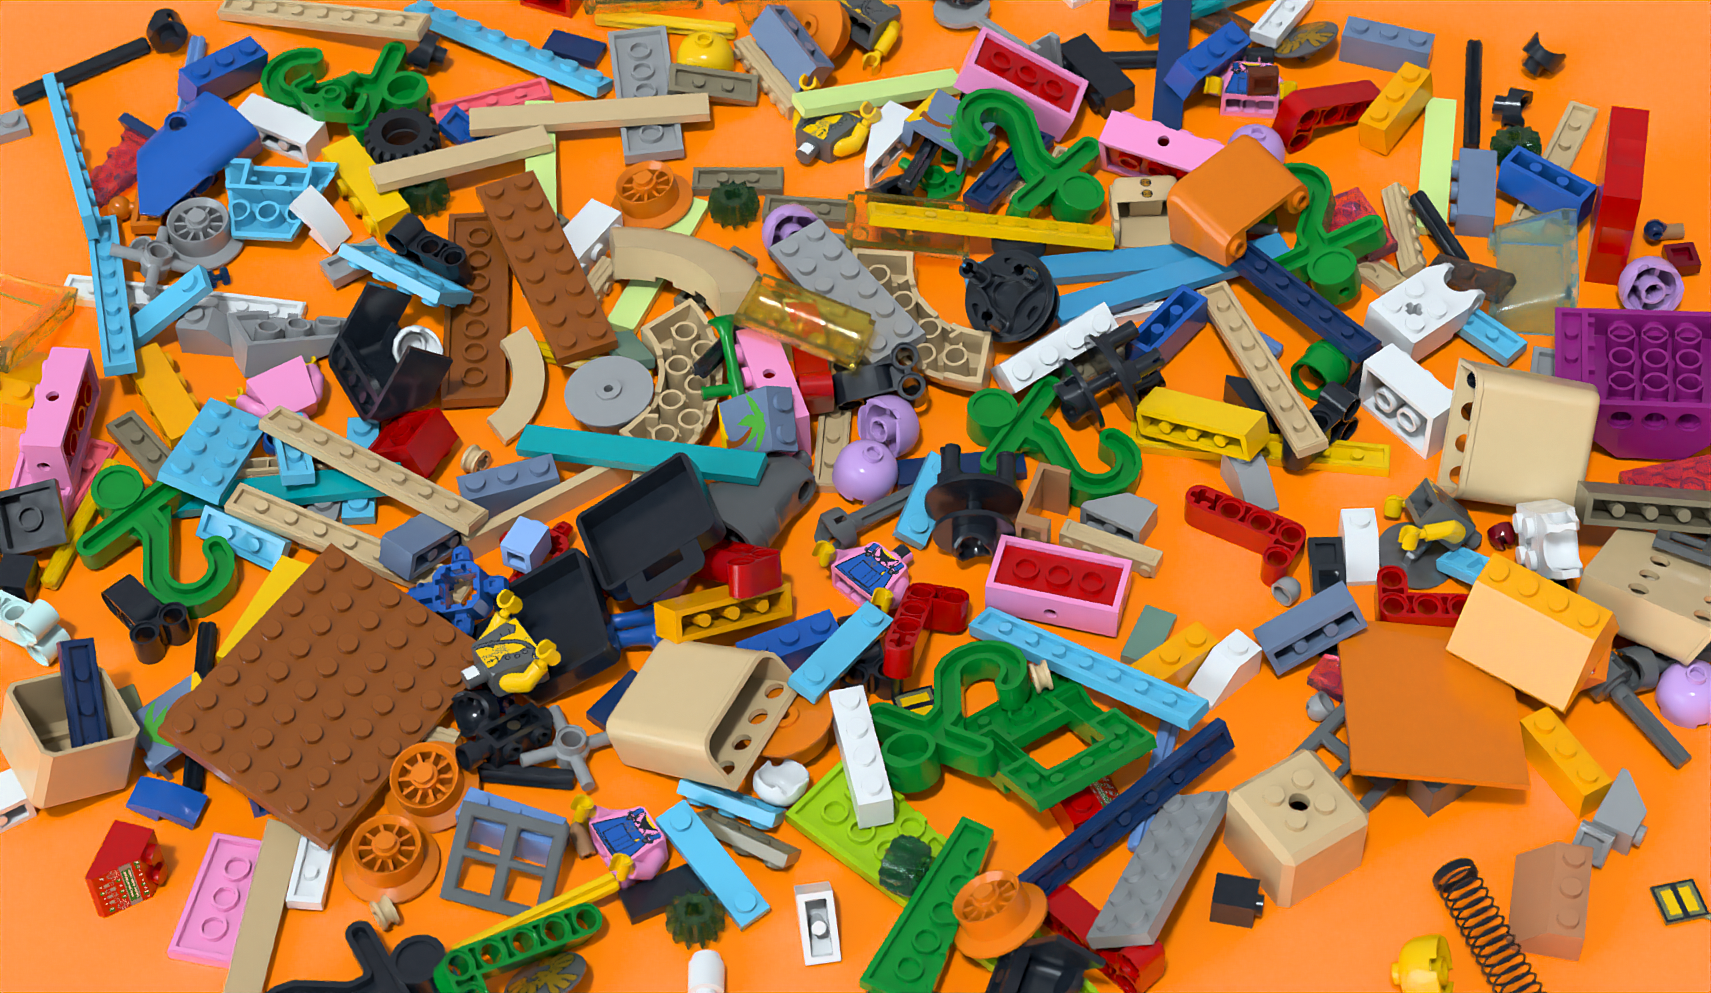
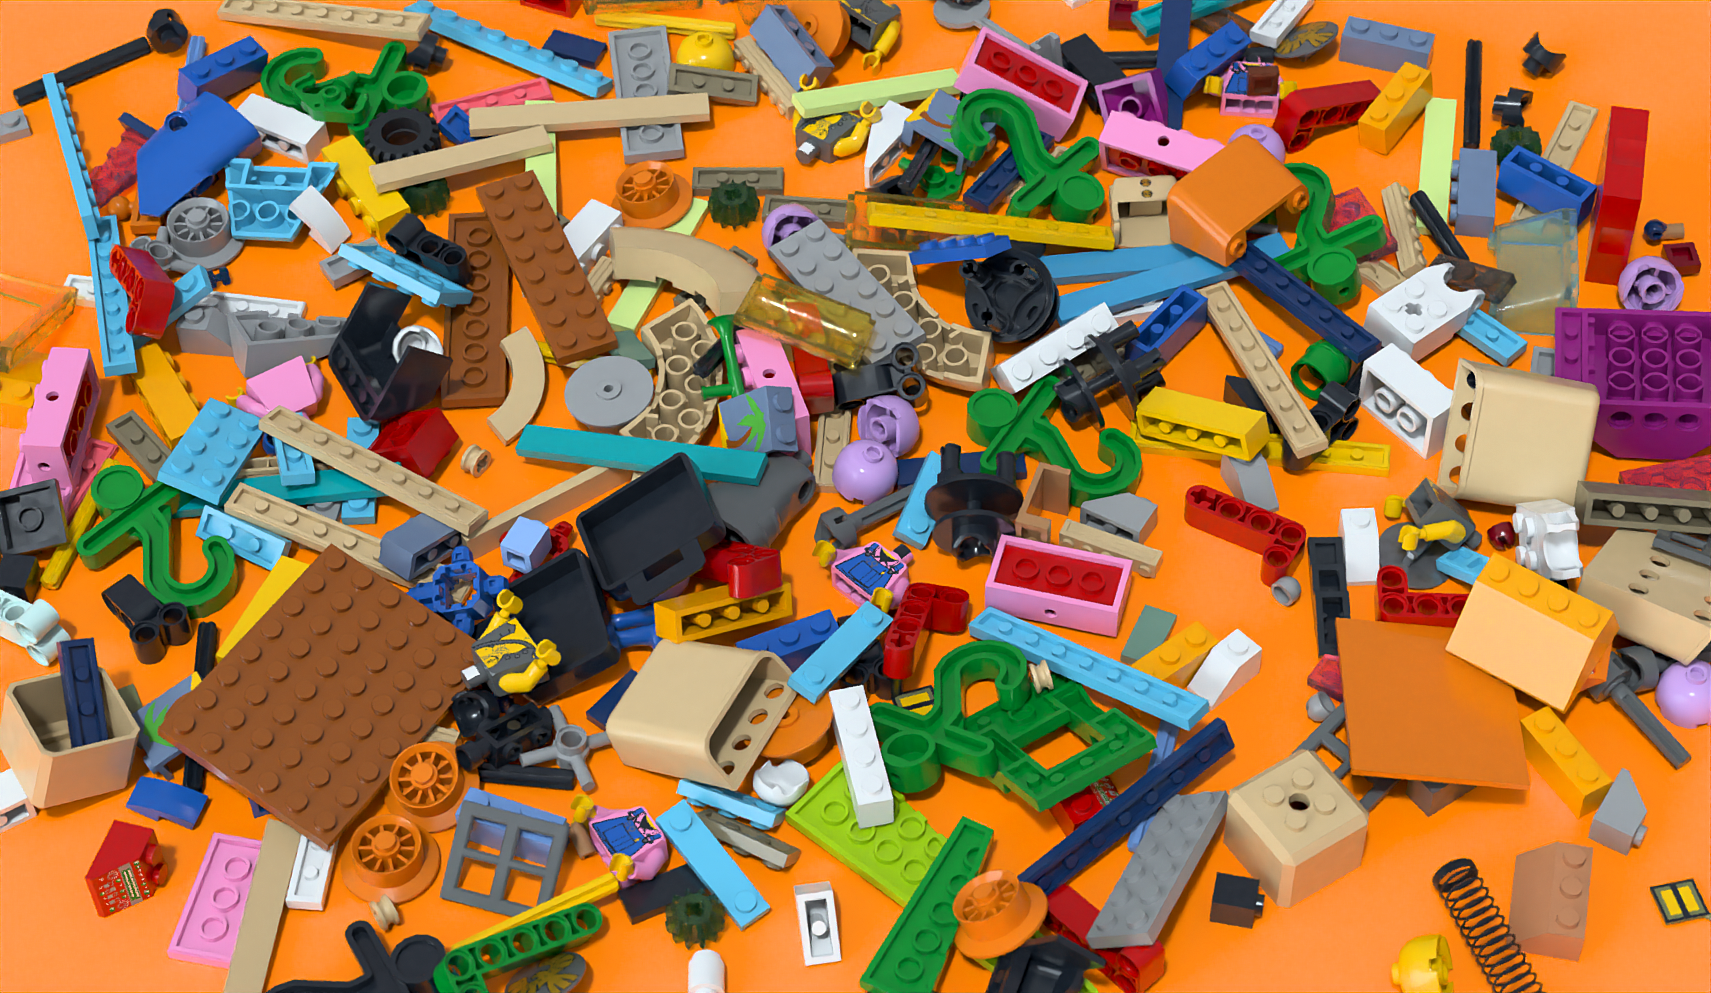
(147, 286): none -> red beam
(509, 484): sand blue brick -> none
(904, 865): clear green gear -> none
(960, 248): none -> blue wing
(1138, 94): none -> magenta slope
(1310, 627): sand blue brick -> none
(1597, 837): light grey tile -> none

